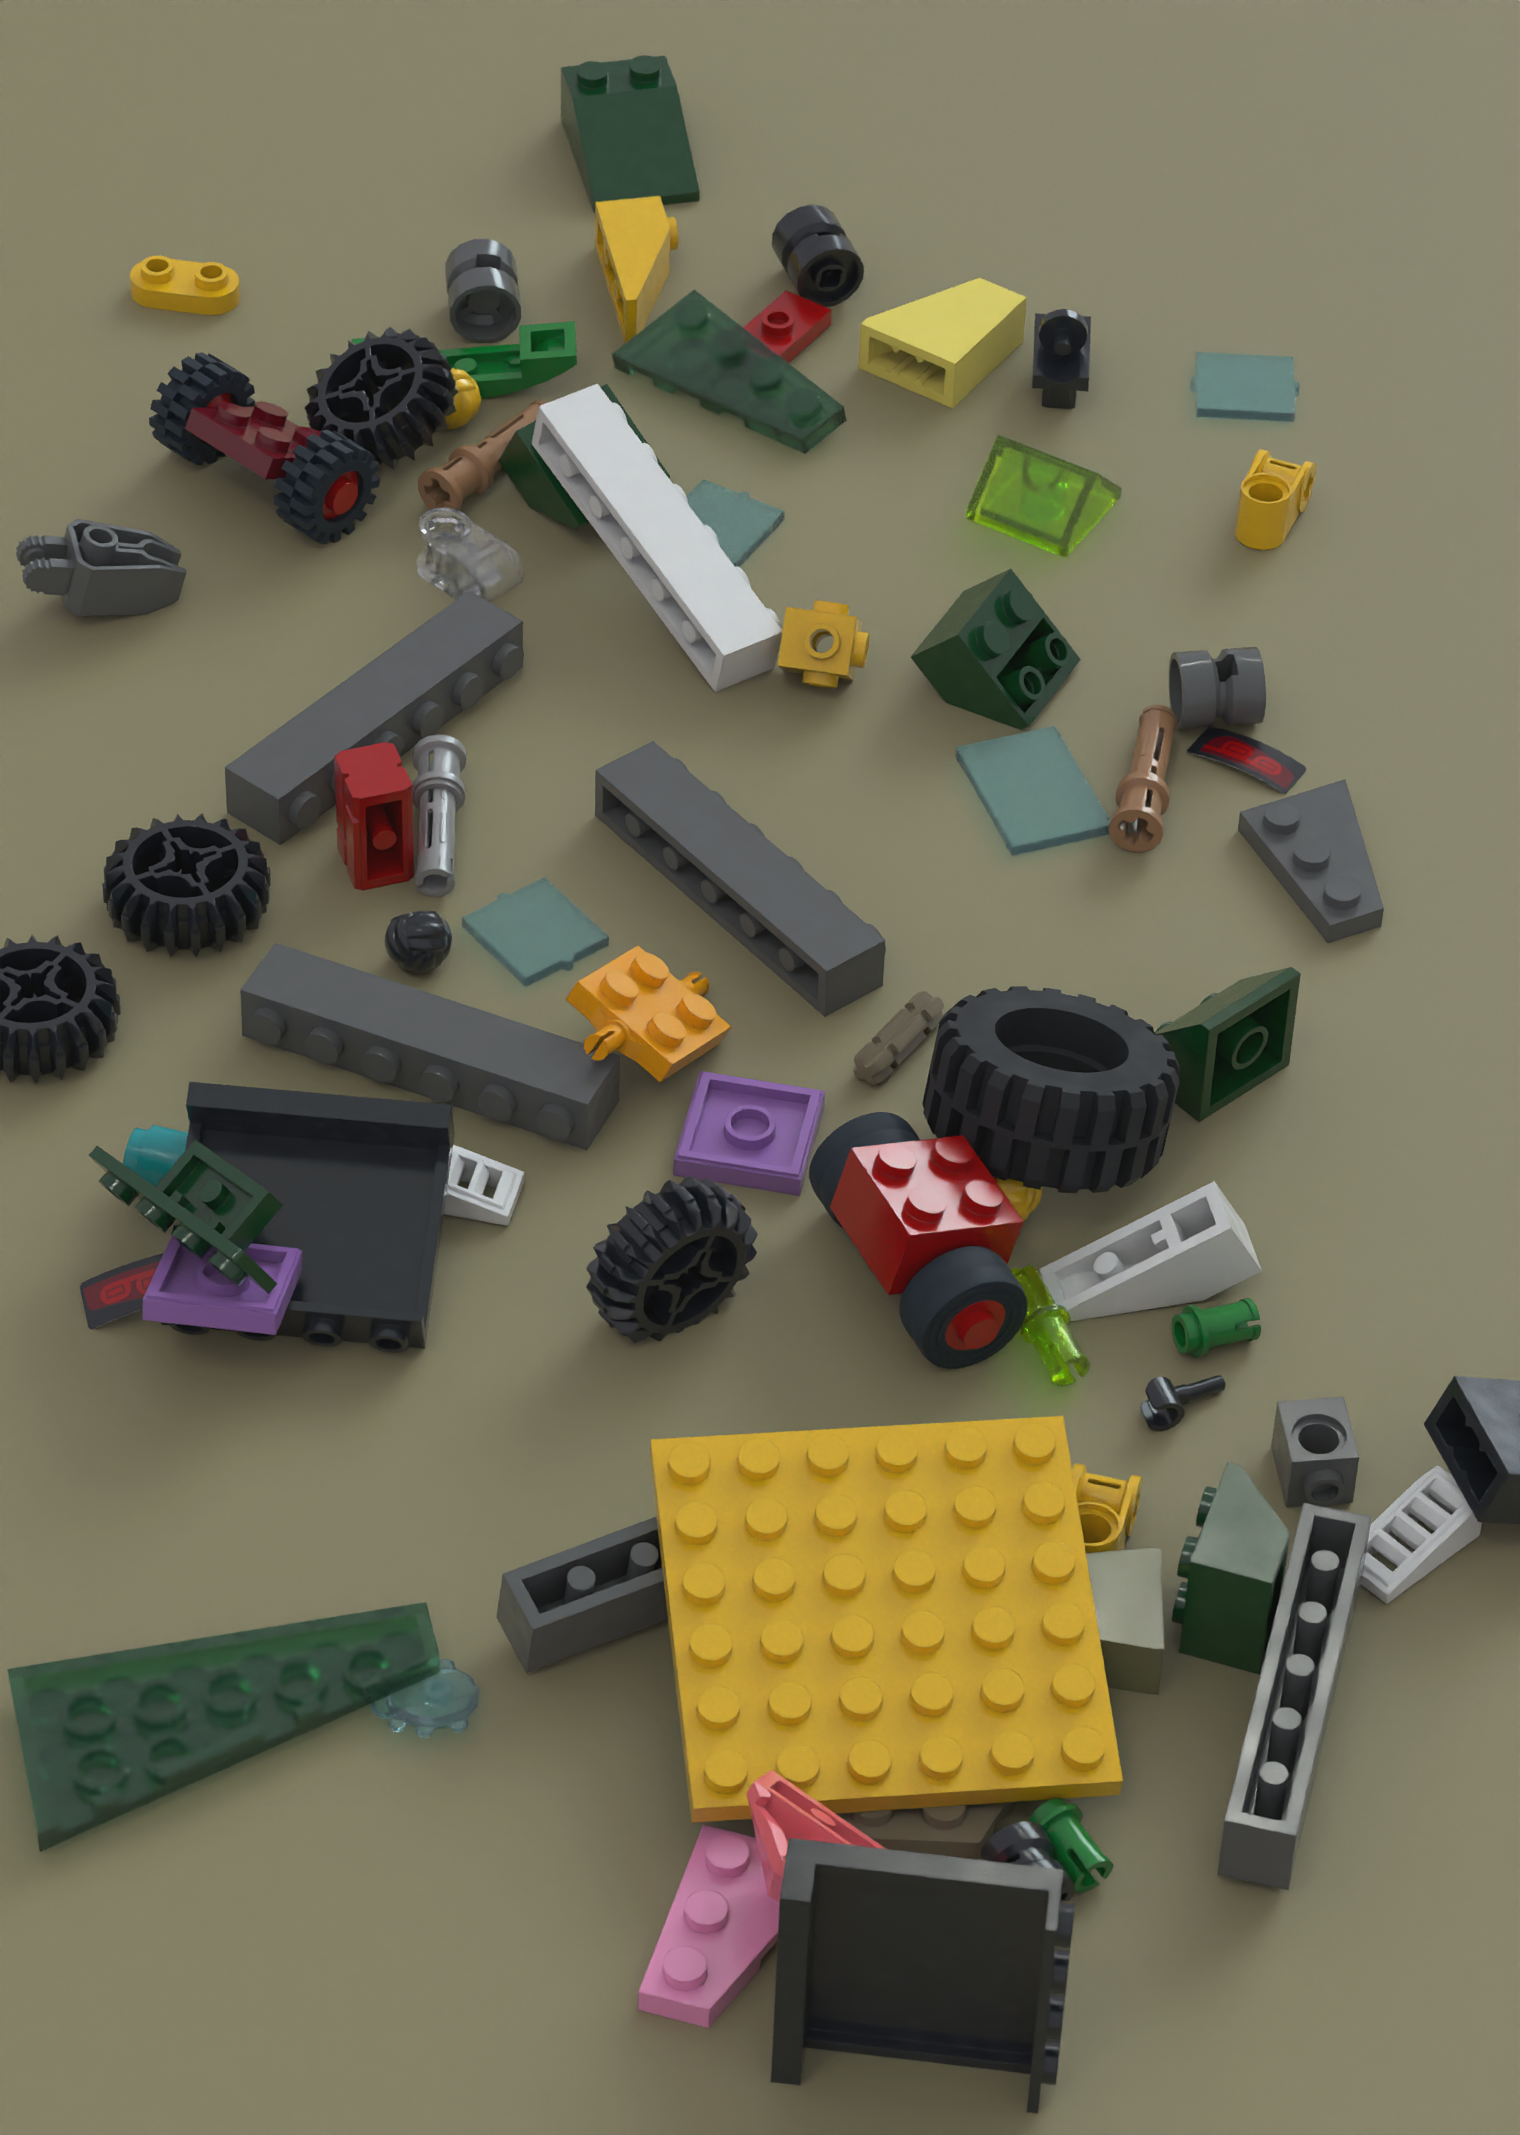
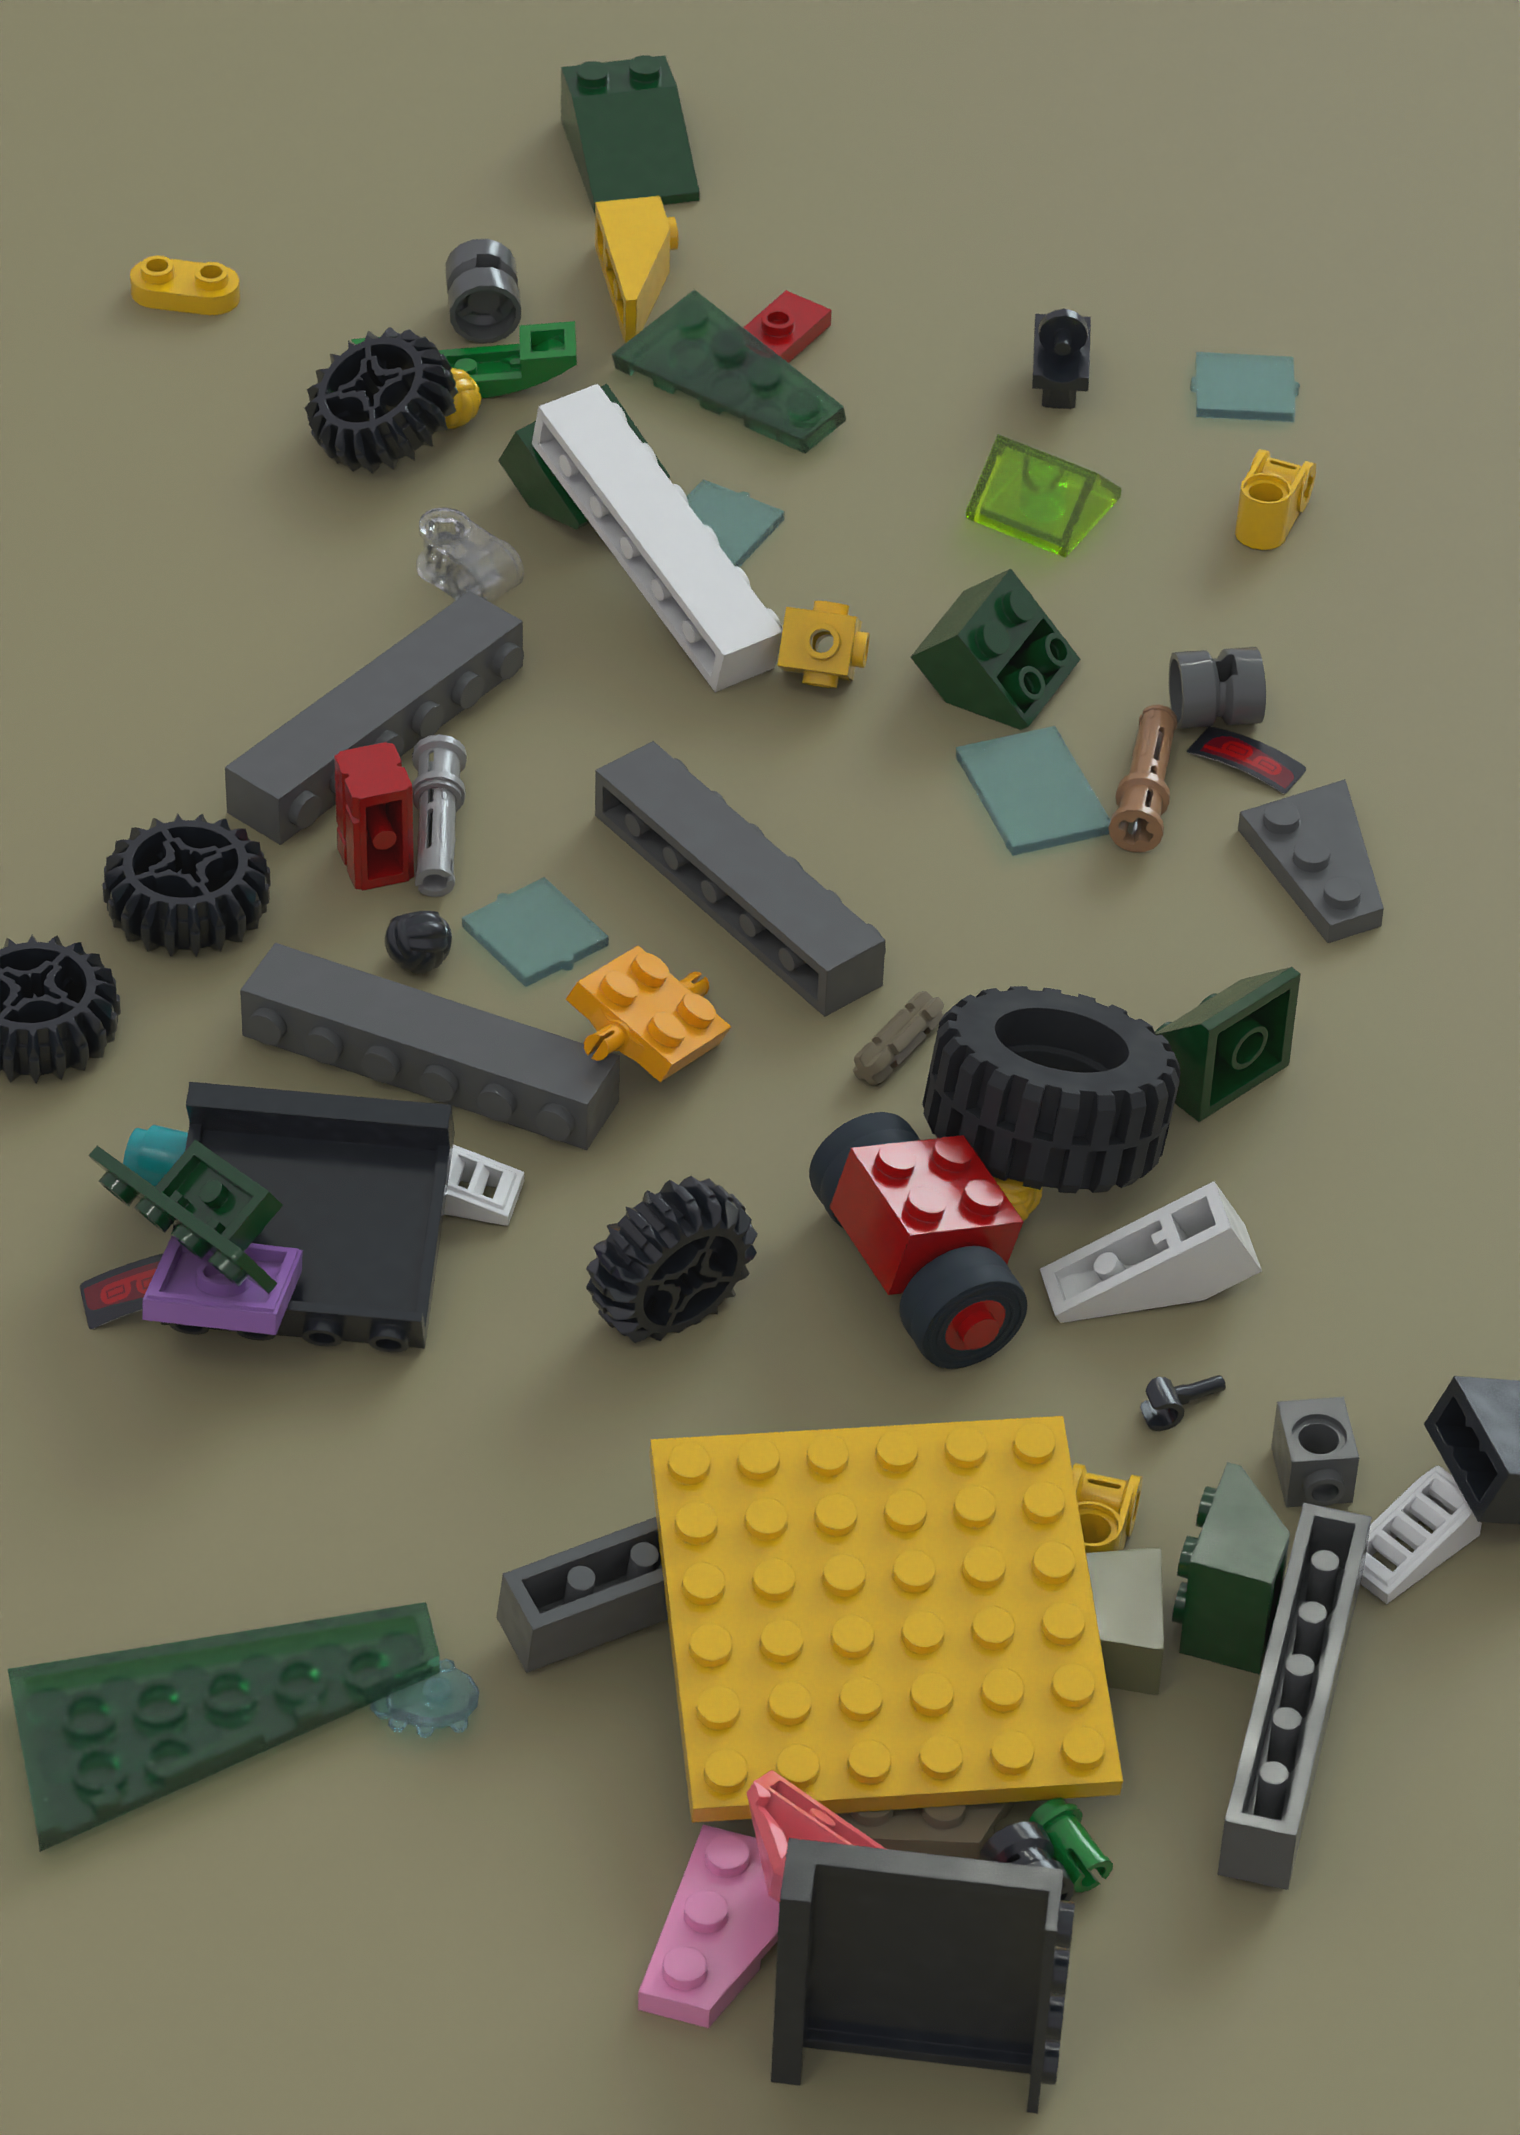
(103, 569): dark grey hinge -> none
(319, 472): black plate -> none
(471, 466): medium nougat pin -> none
(749, 1133): medium lavender tile -> none
(817, 255): black wheel -> none
(944, 340): light yellow slope -> none
(1048, 1329): clear neon green axle -> none
(1202, 1329): green pin -> none

